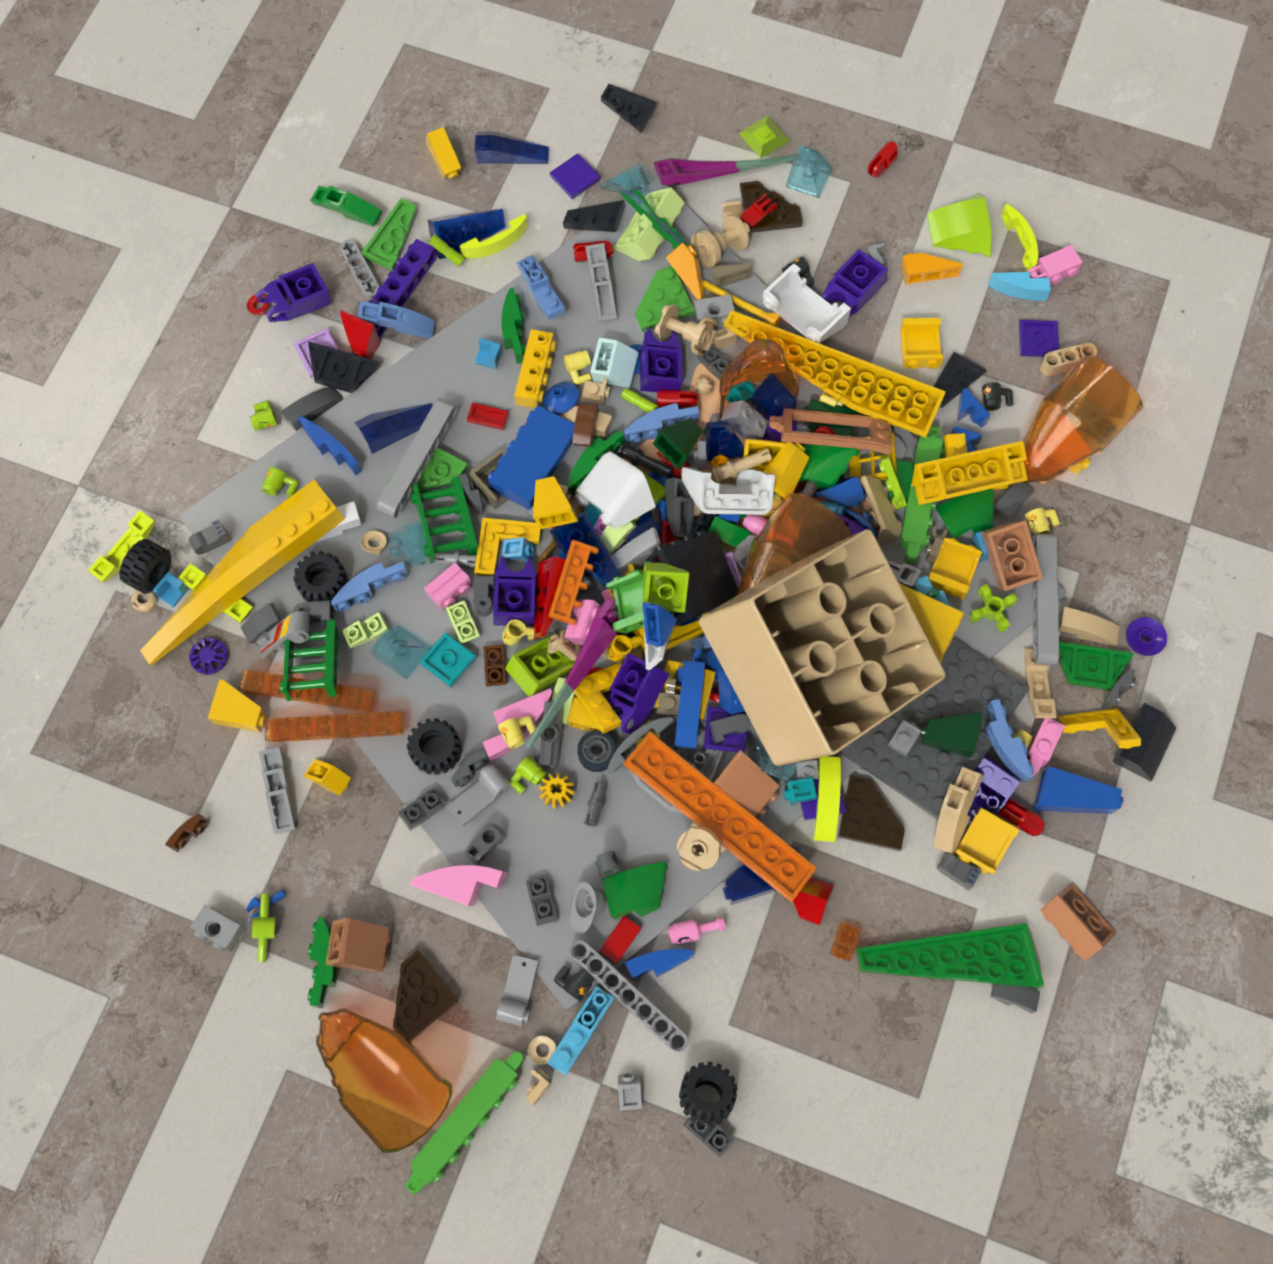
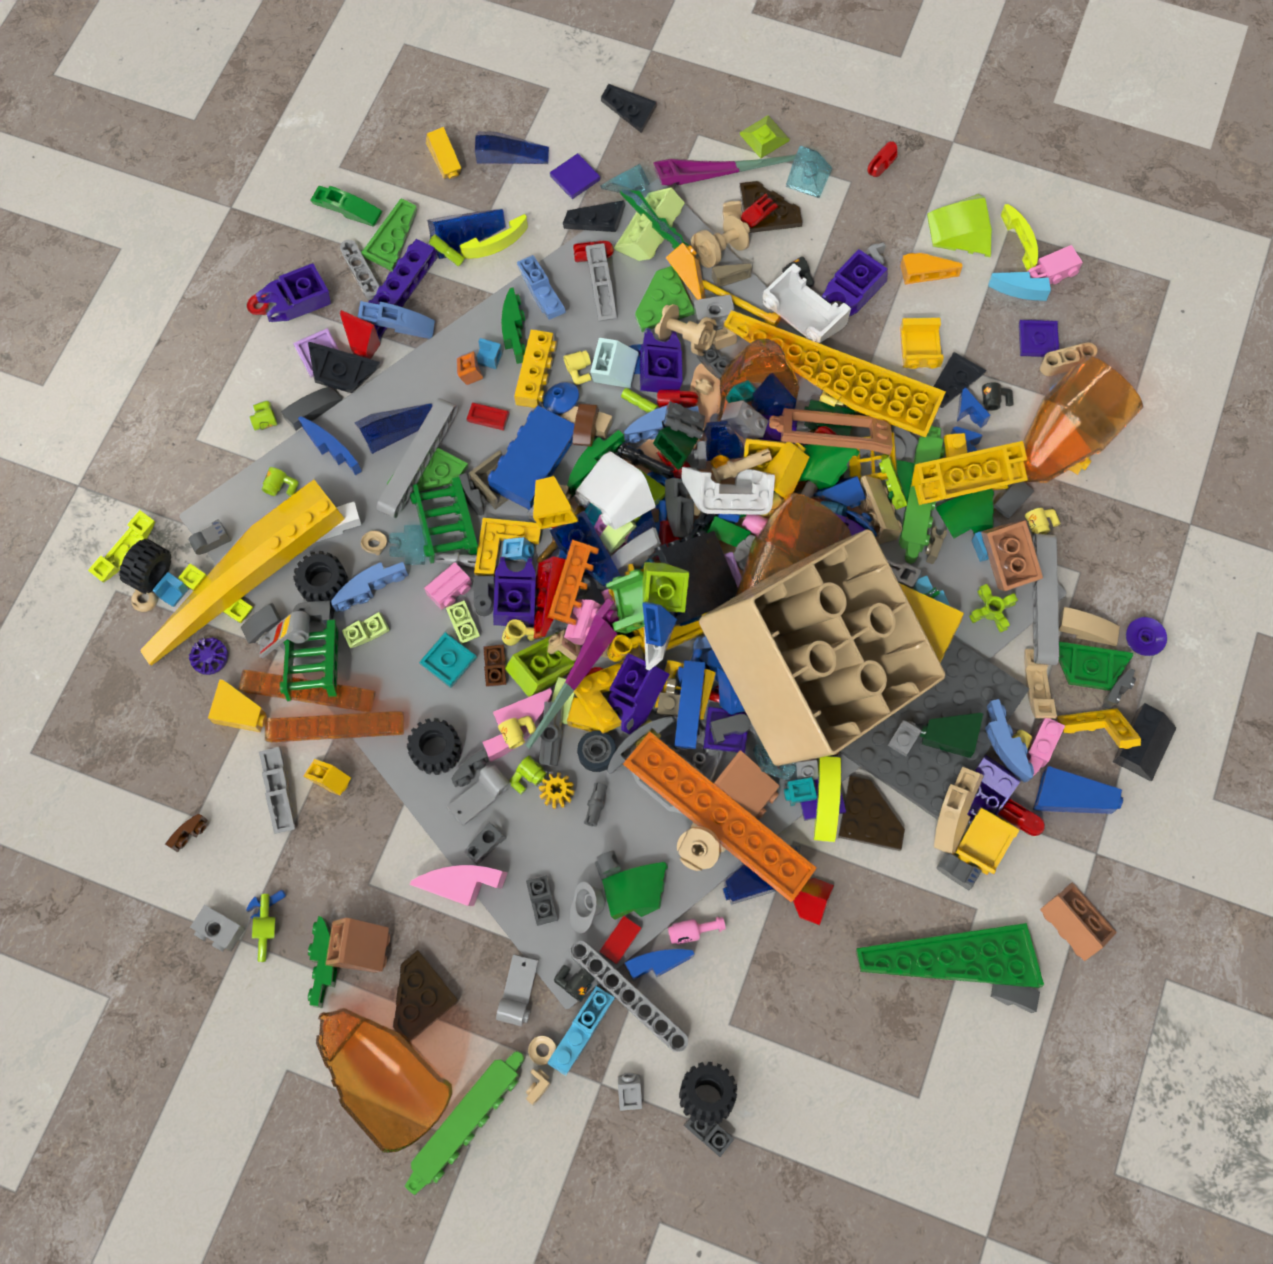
(400, 651): clear light blue slope -> none
(422, 808): dark grey slope -> none
(468, 368): none -> orange slope
(596, 392): tan bracket -> none
(684, 420): none -> dark grey plate
(845, 942): clear orange bracket -> none
(954, 568): yellow panel -> none

